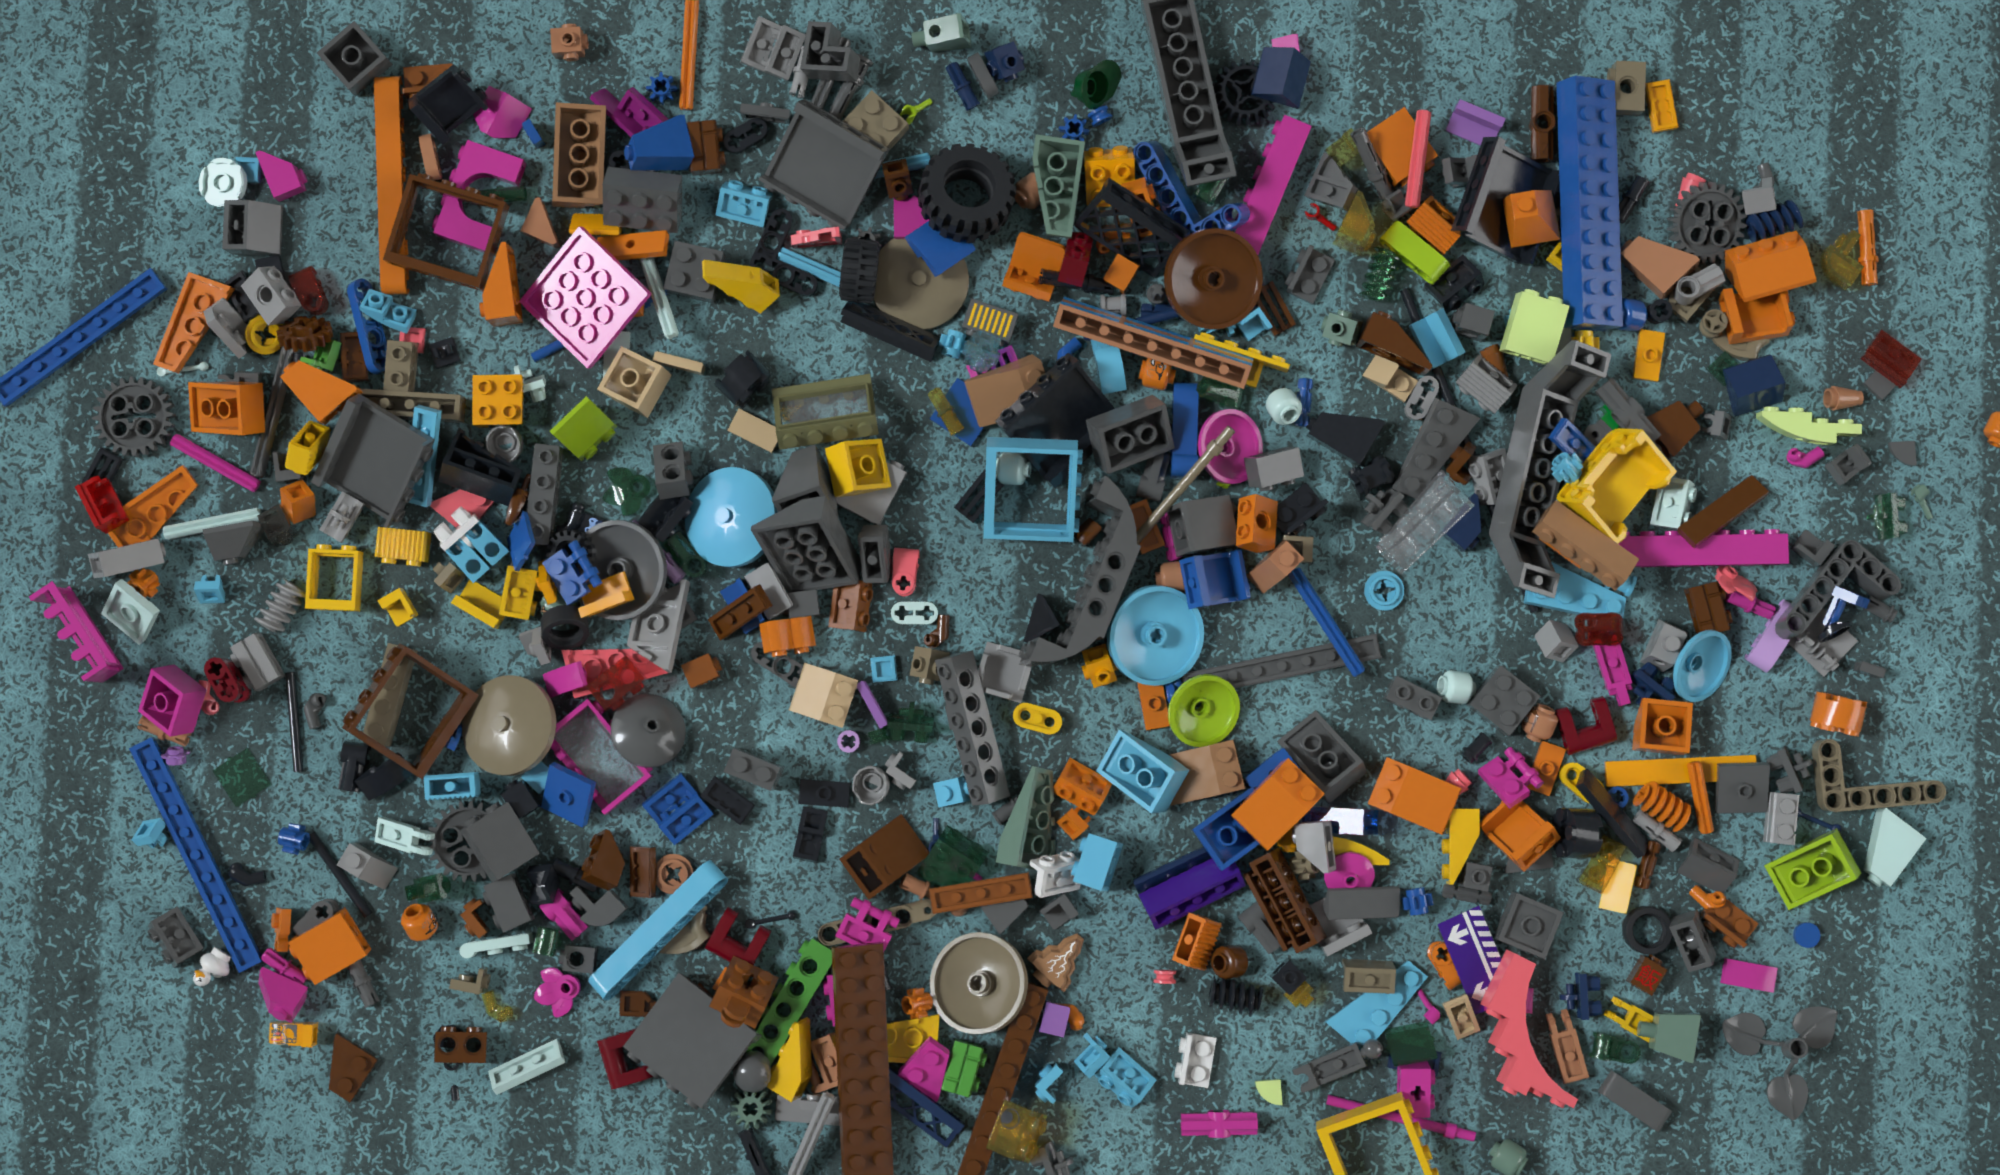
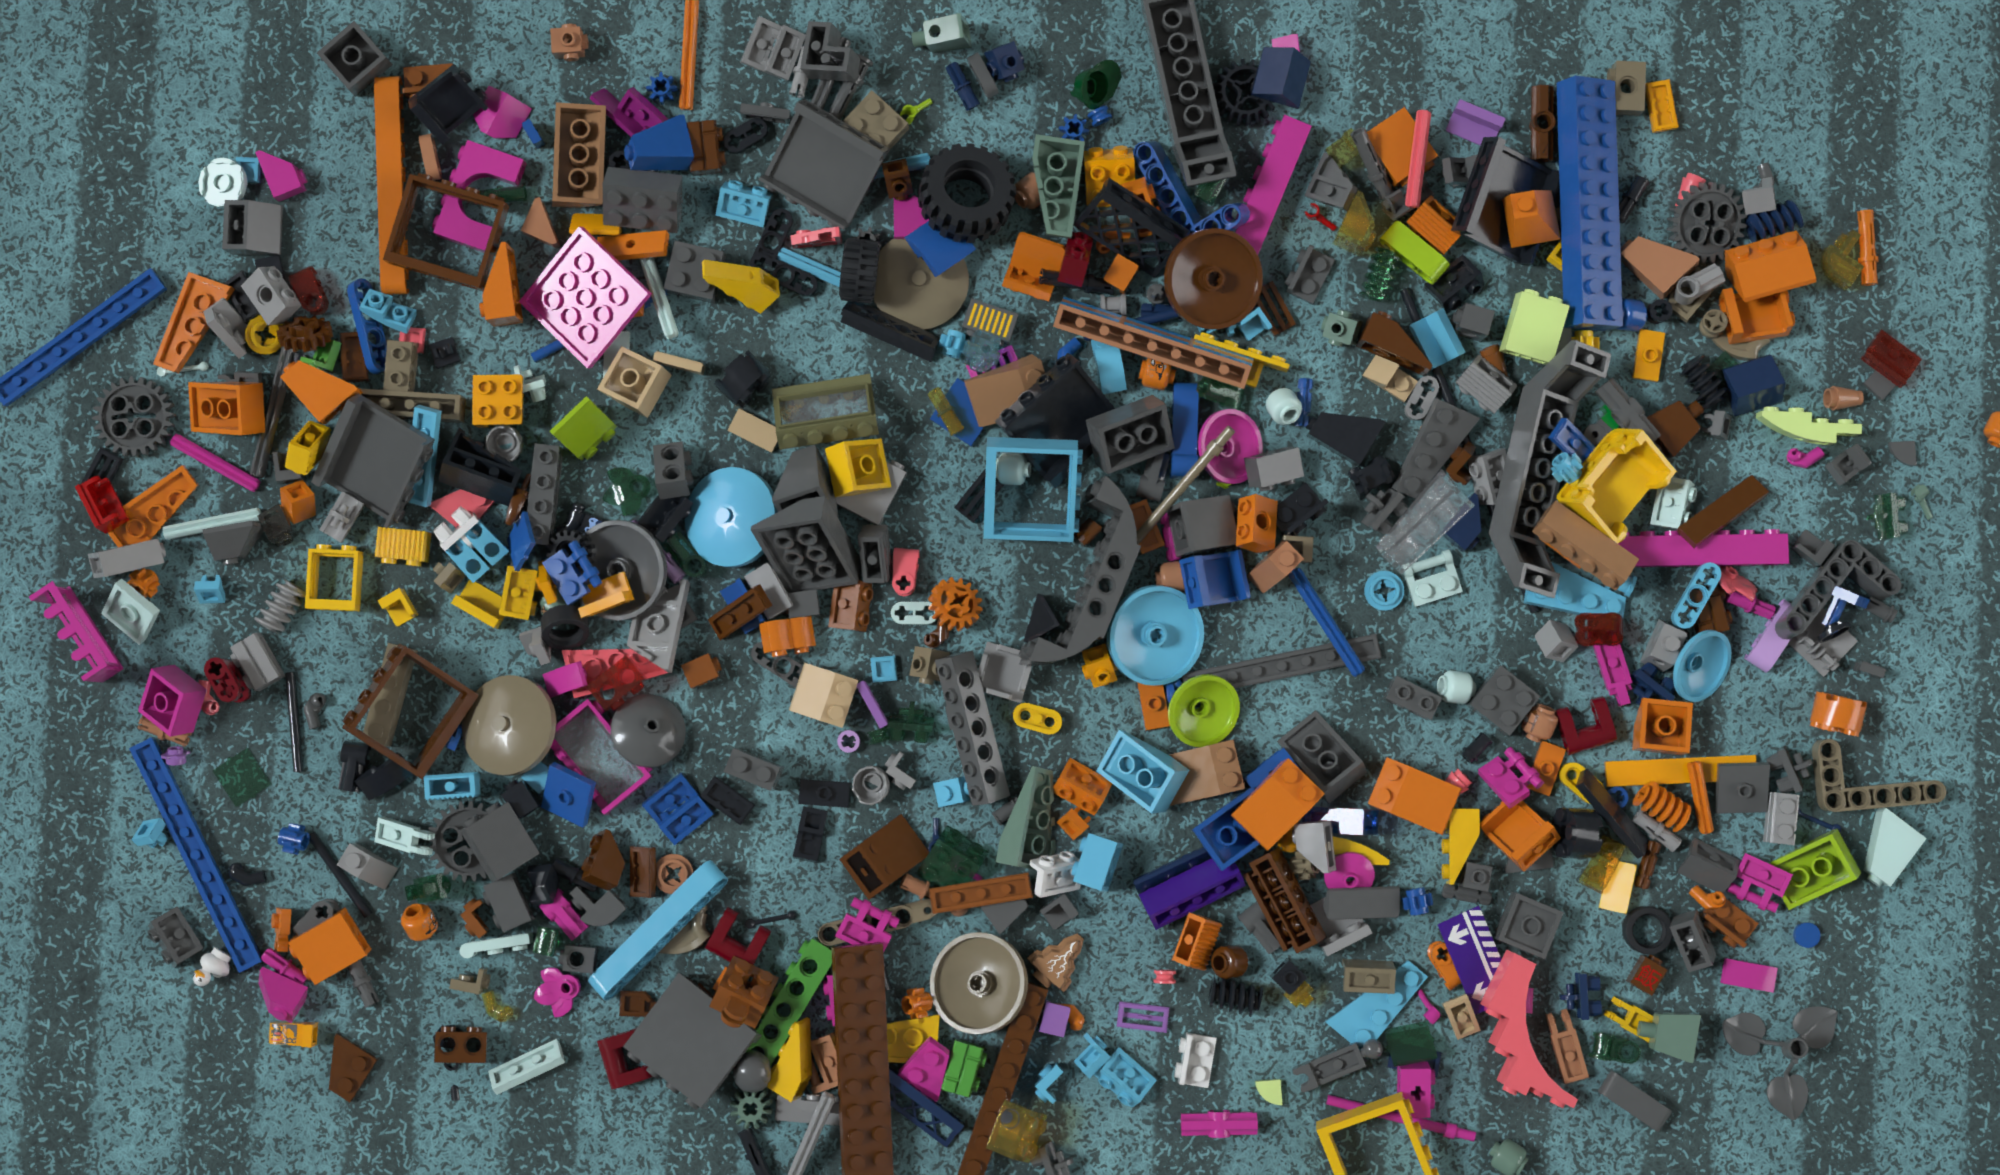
(953, 593): none -> orange gear
(1121, 1014): none -> medium lavender tile
(1433, 586): none -> light aqua plate
(1698, 576): none -> medium azure beam
(1703, 381): none -> black piece
(1764, 876): none -> dark pink plate

